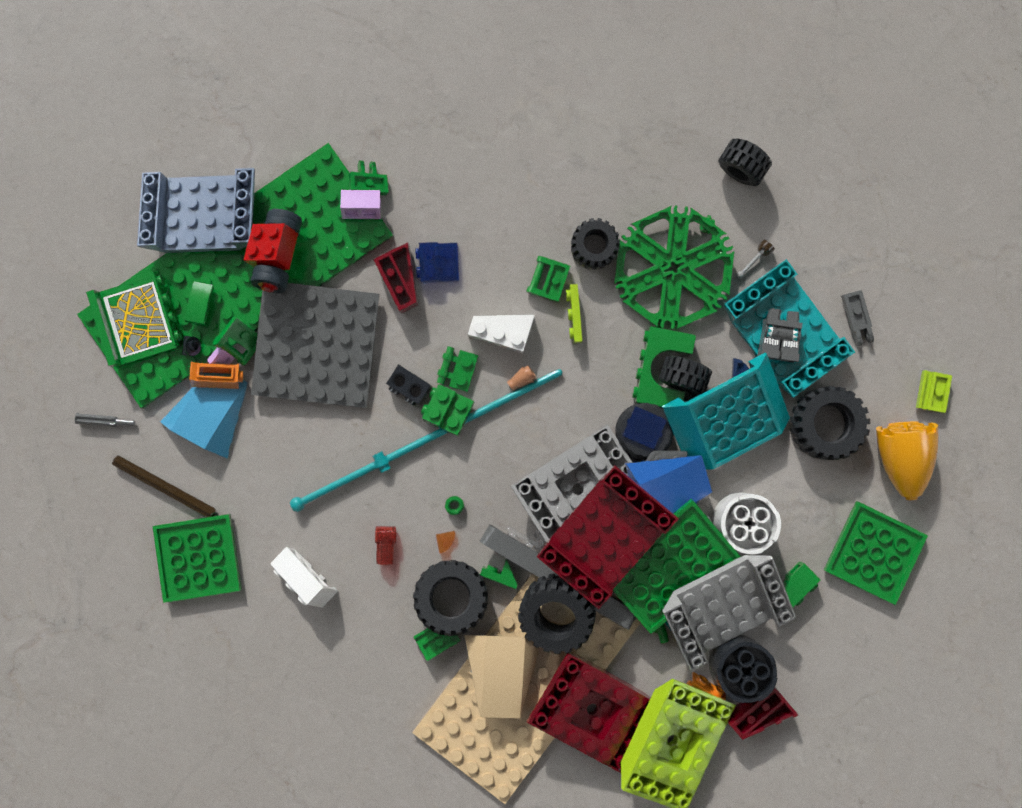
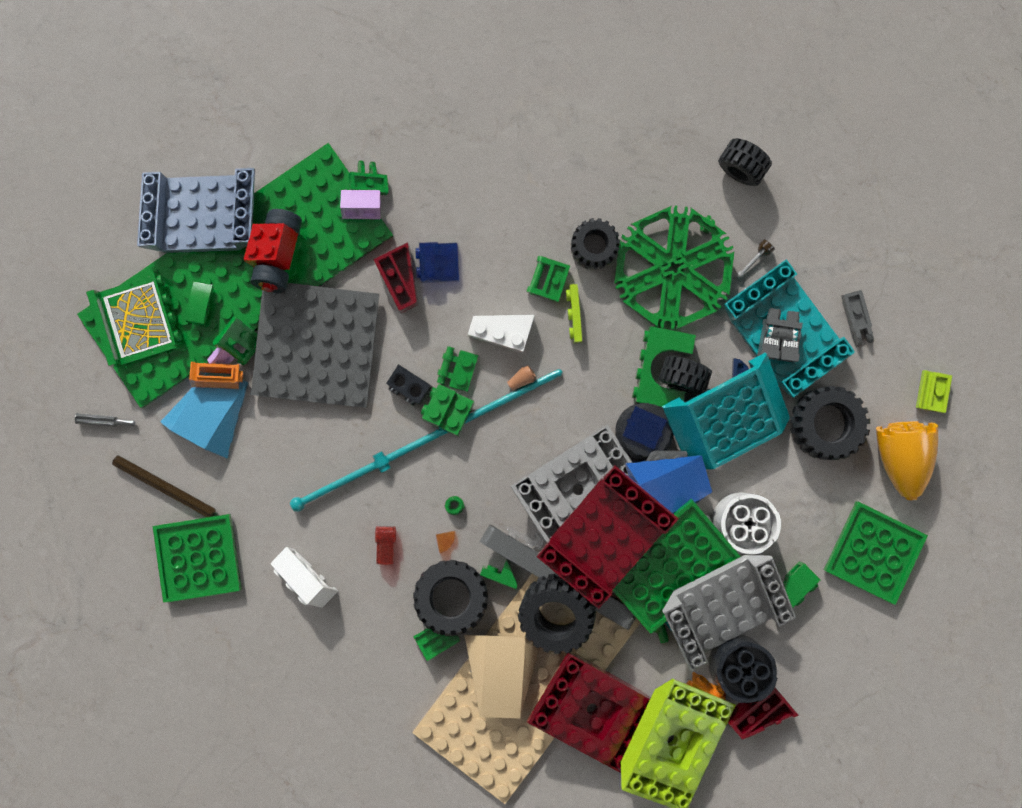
(191, 346): black plate -> none

